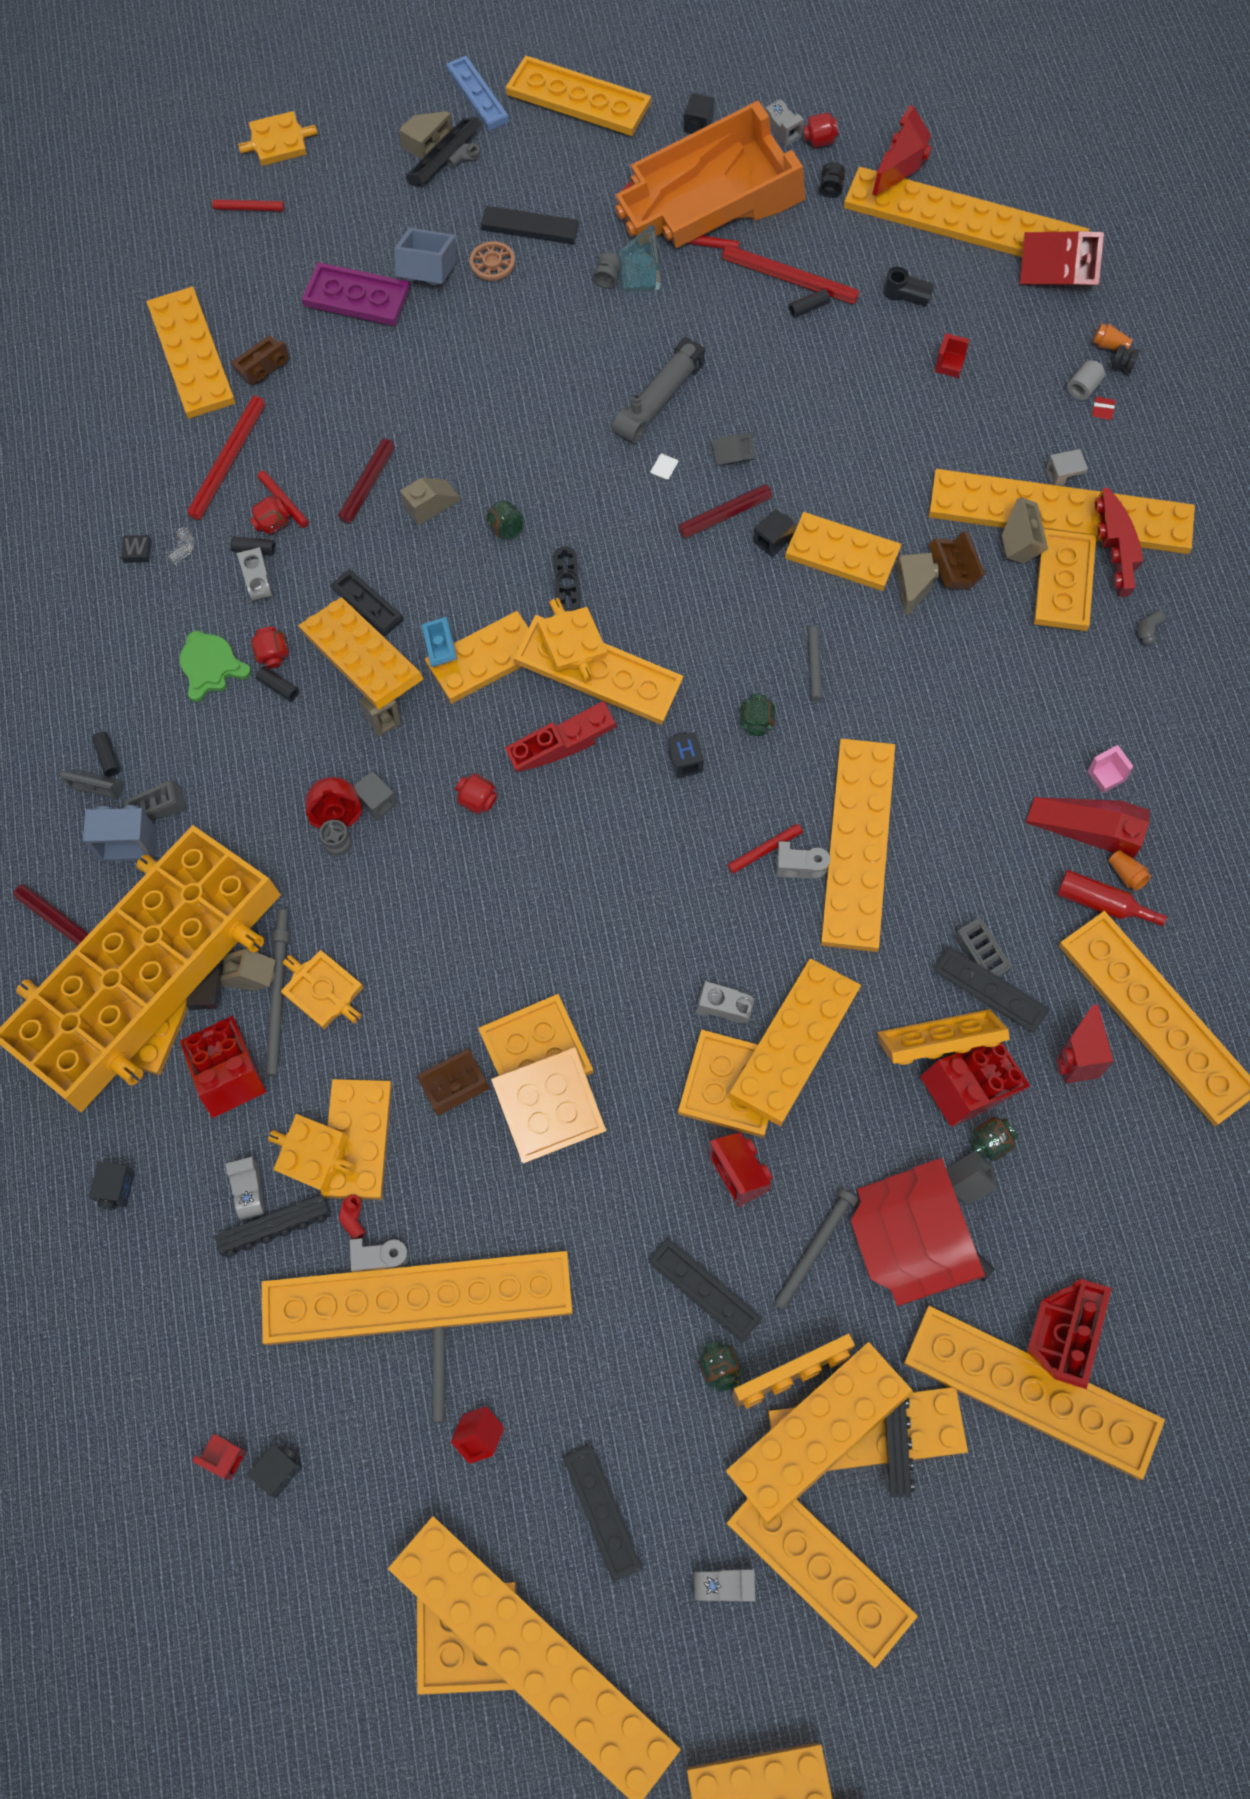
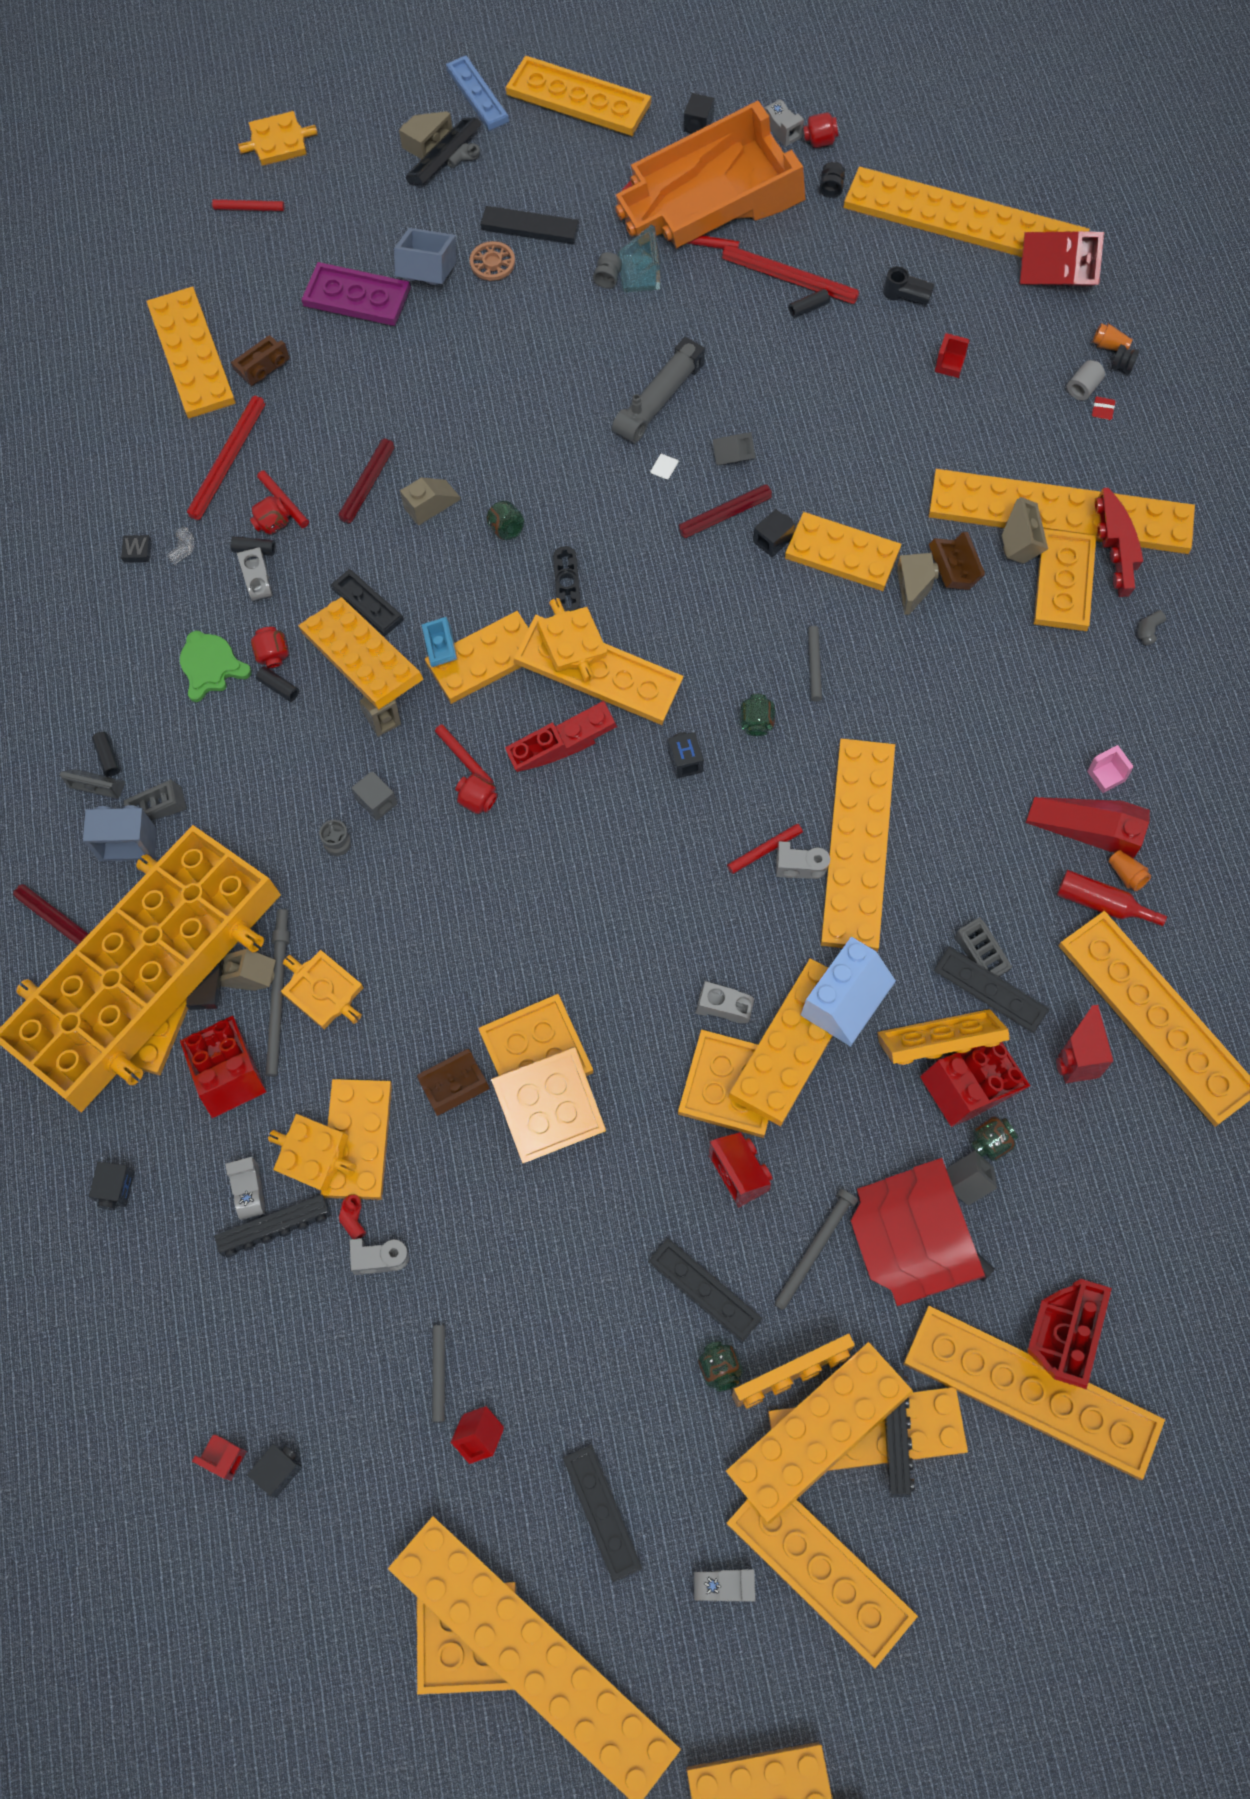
(332, 800): red cylinder -> none
(416, 1298): light orange plate -> none
(460, 752): none -> red bar
(849, 992): none -> light blue slope
(906, 152): red wedge -> none
(1065, 465): light grey panel -> none

